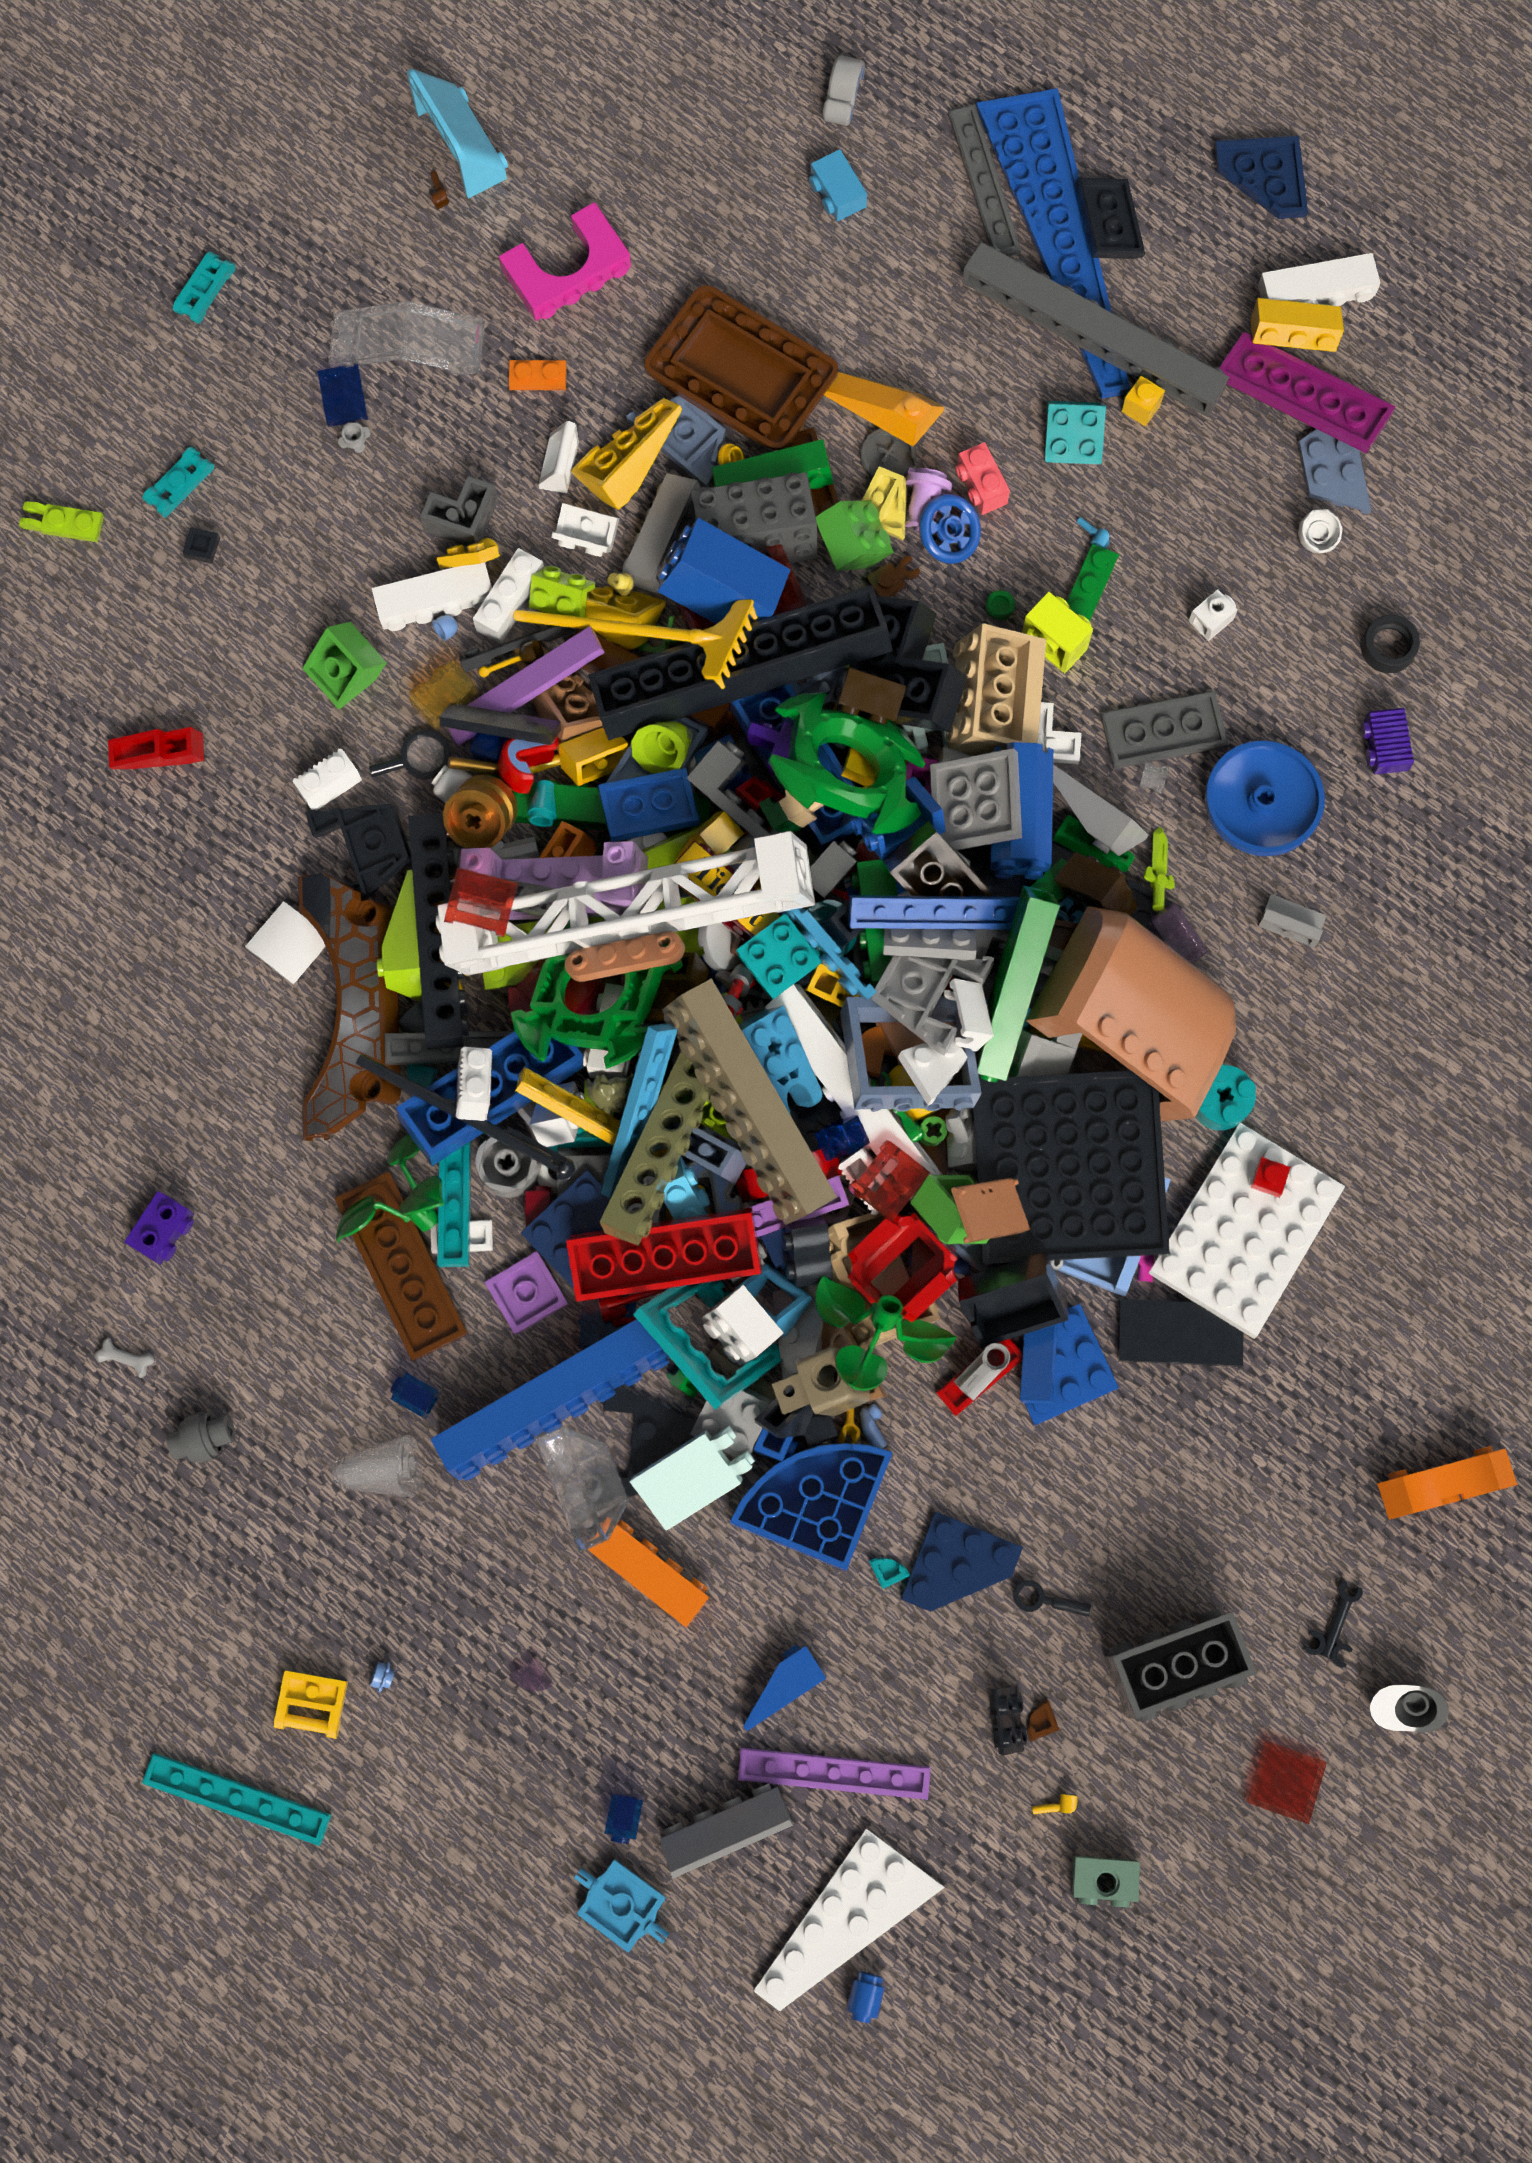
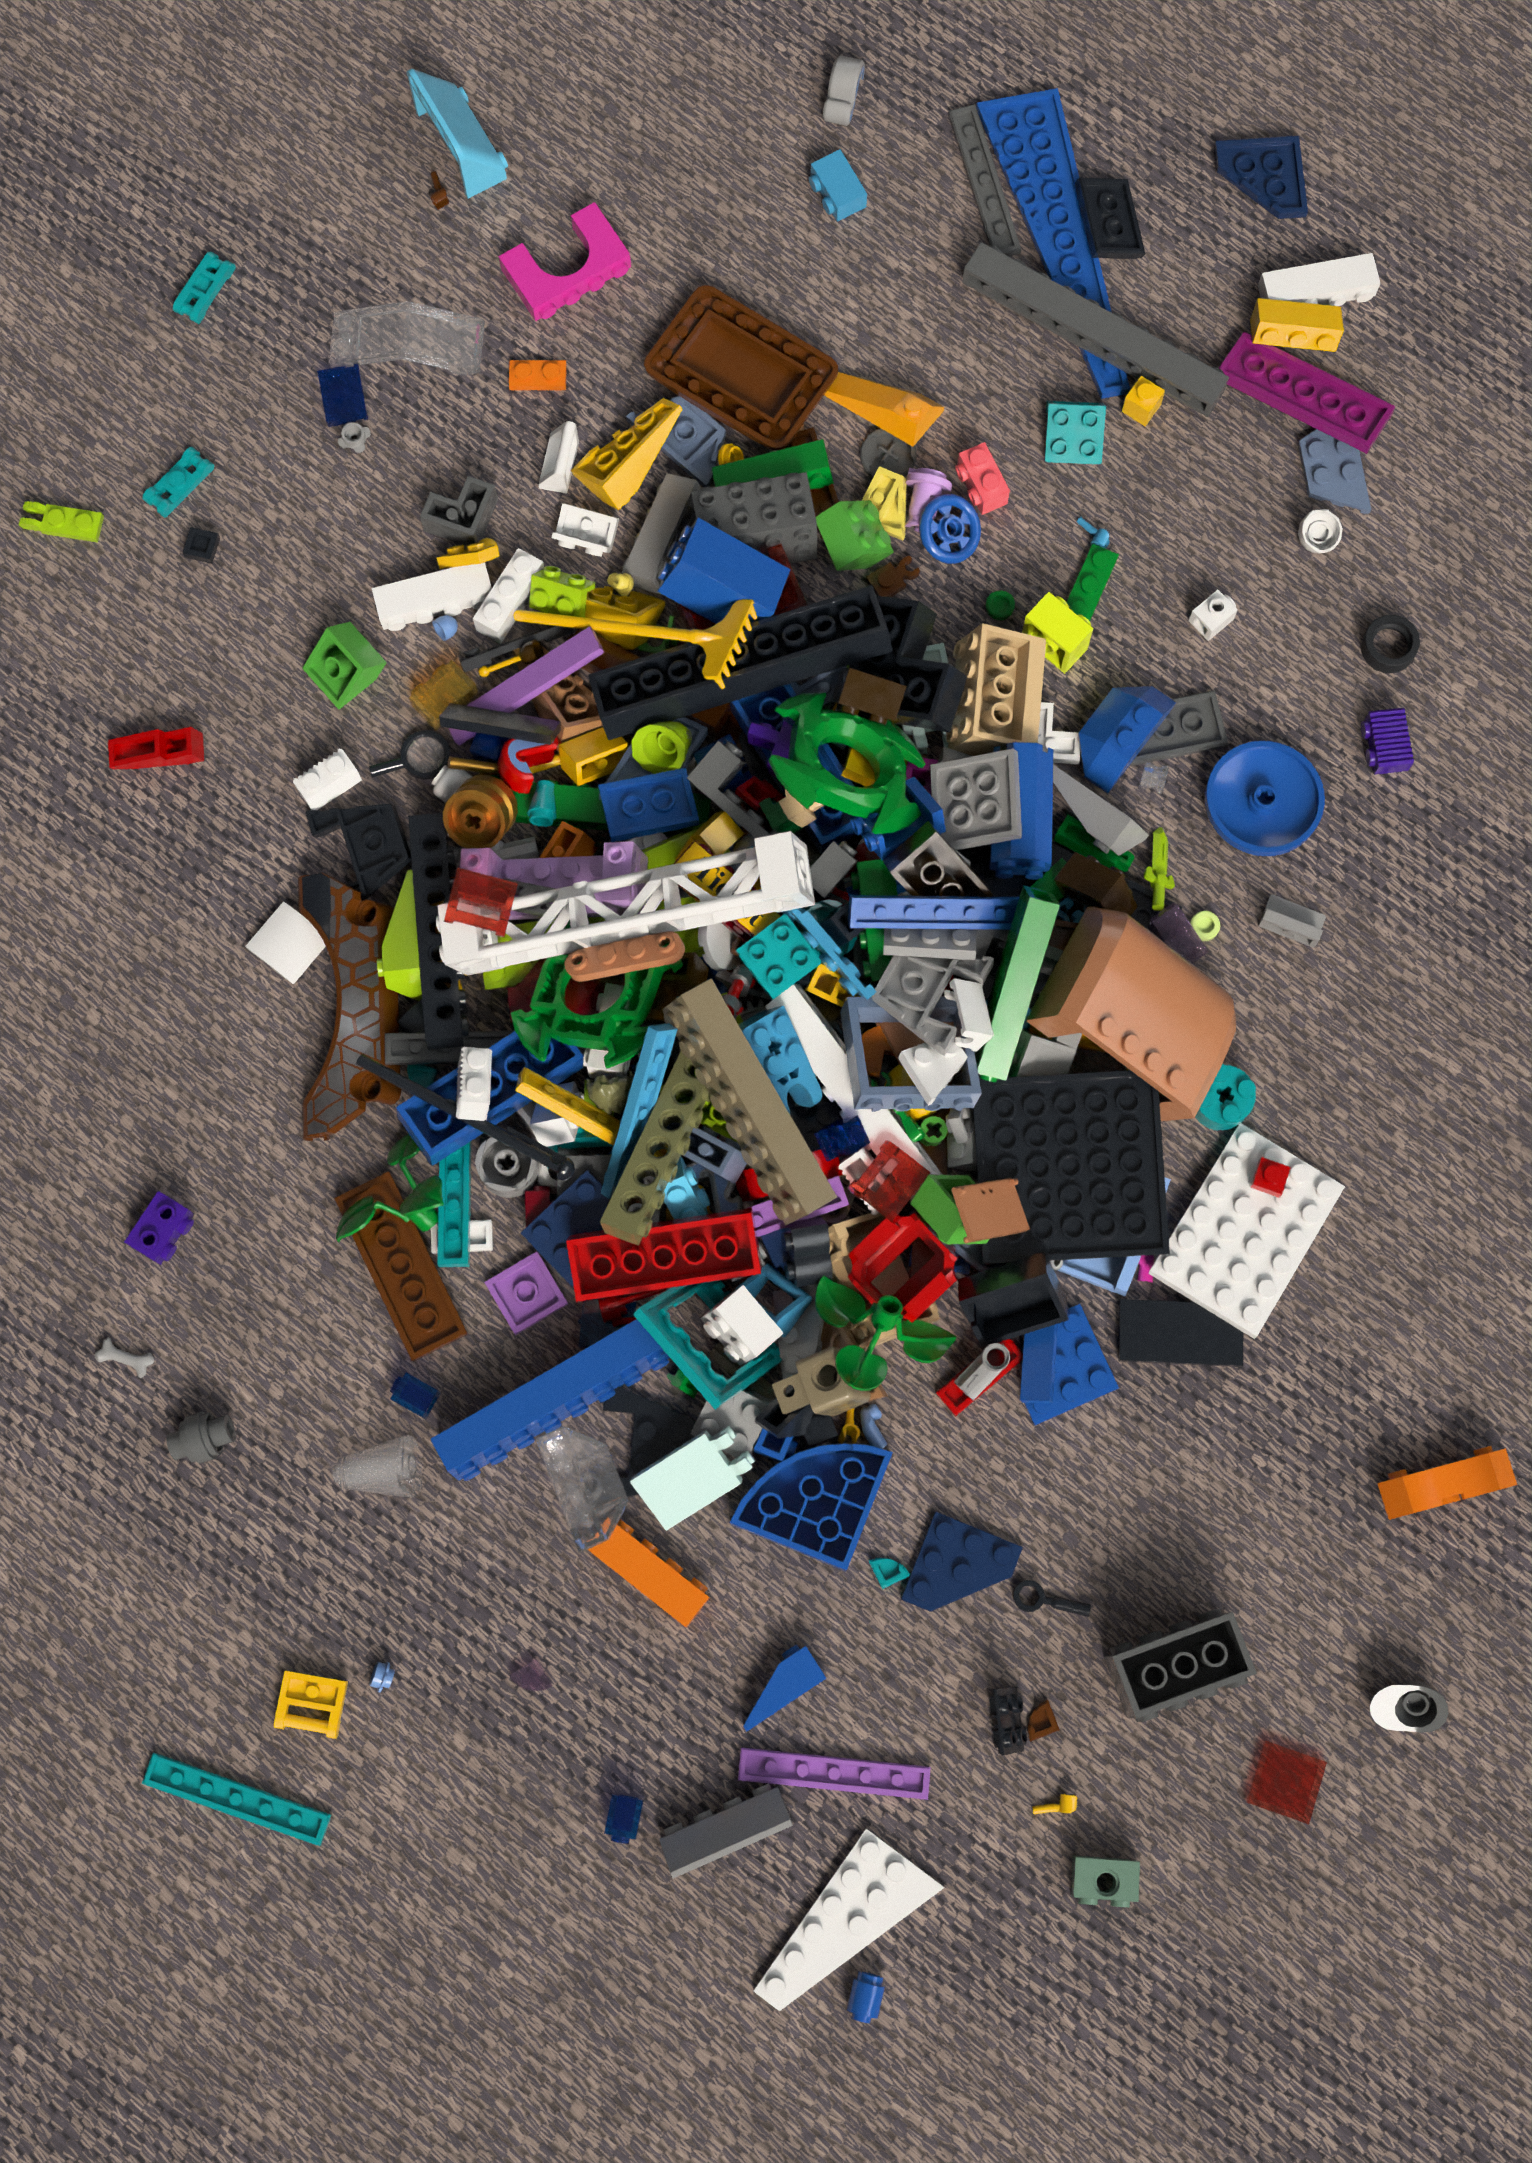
(621, 1905): dark azure plate -> none
(1120, 732): none -> blue wedge
(1205, 925): none -> yellowish green tile
(1327, 1646): black bar -> none

